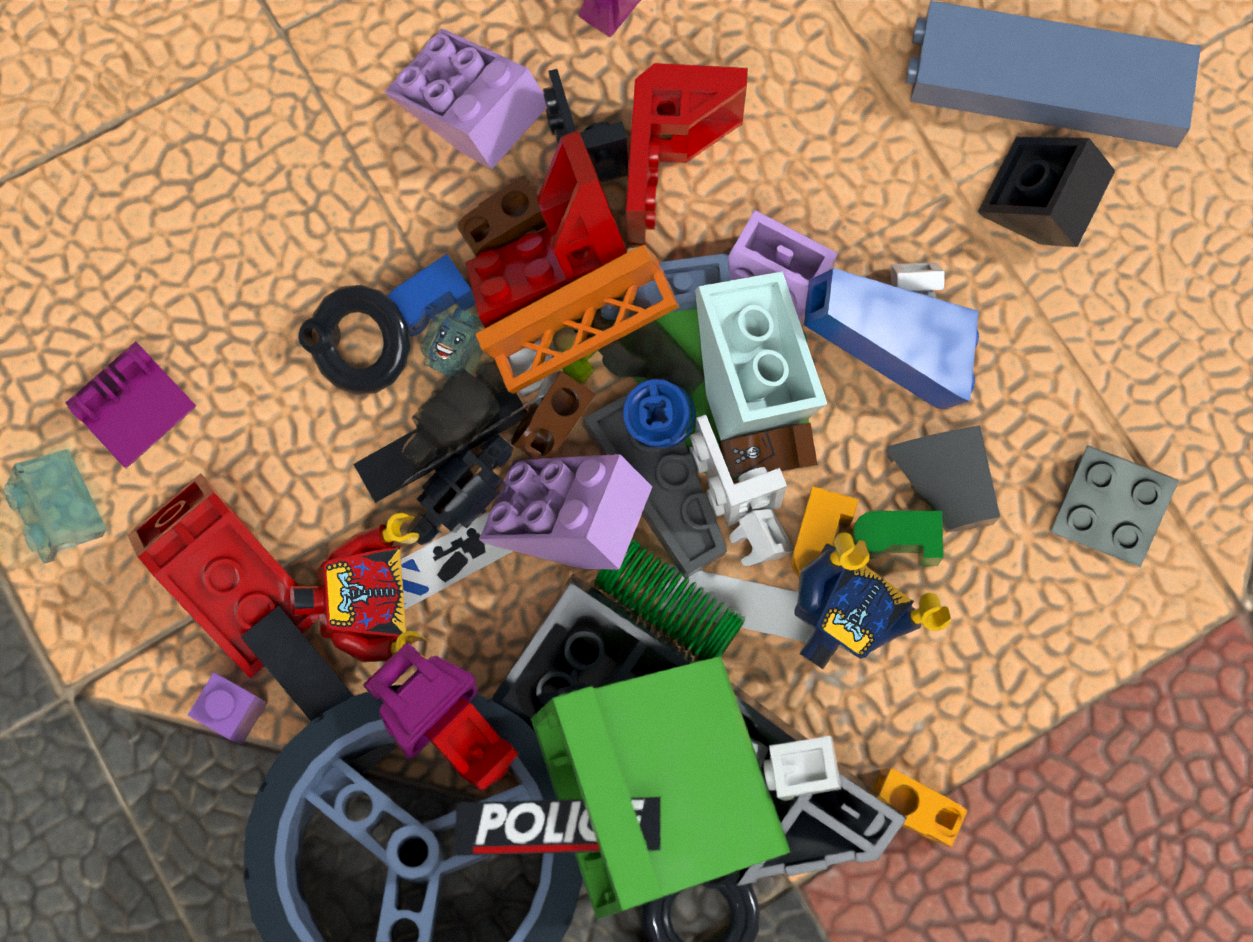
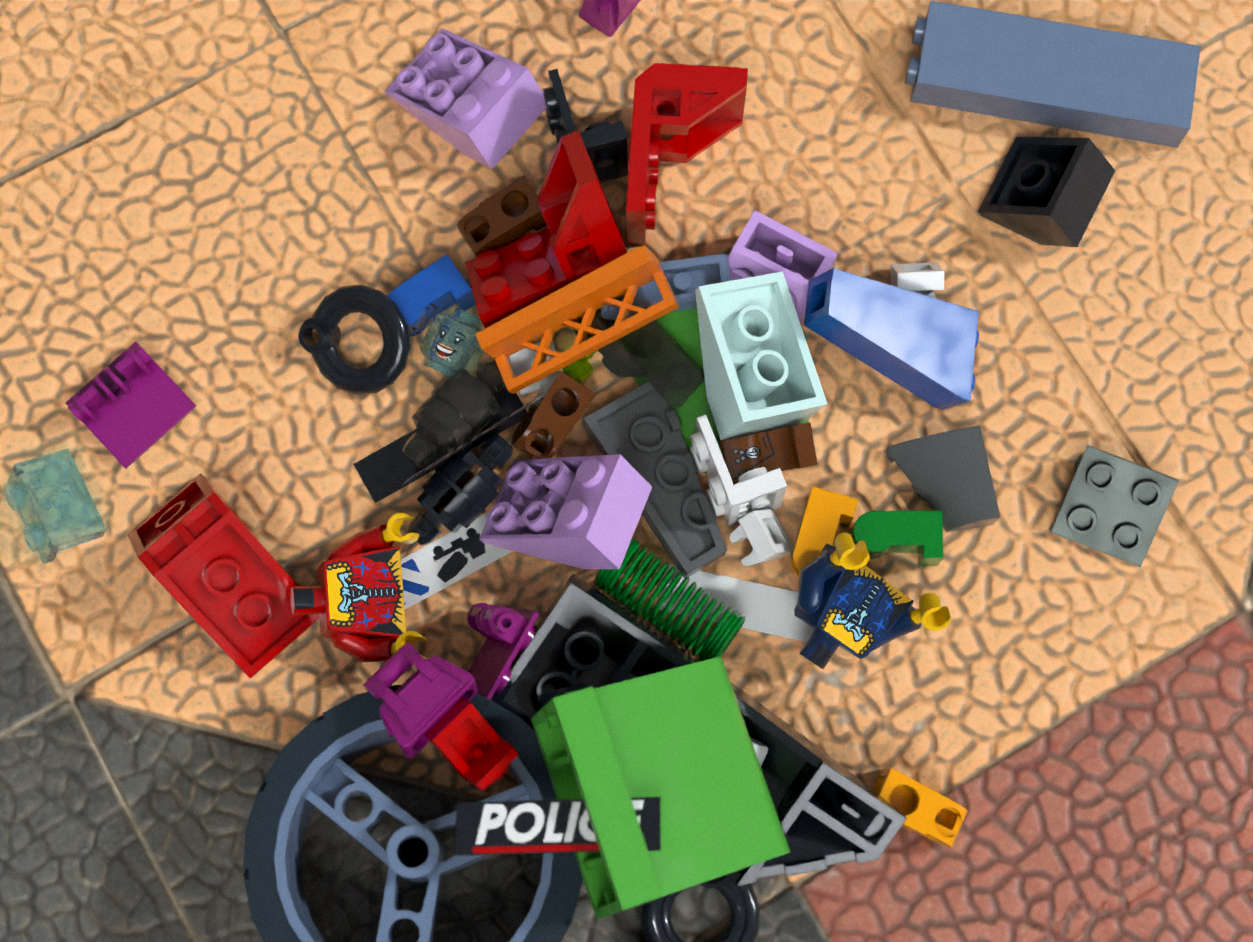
(227, 708): medium lavender brick -> none
(303, 673): black sticker -> none
(507, 632): none -> magenta hinge
(659, 413): blue wheel -> none
(802, 768): white bracket -> none

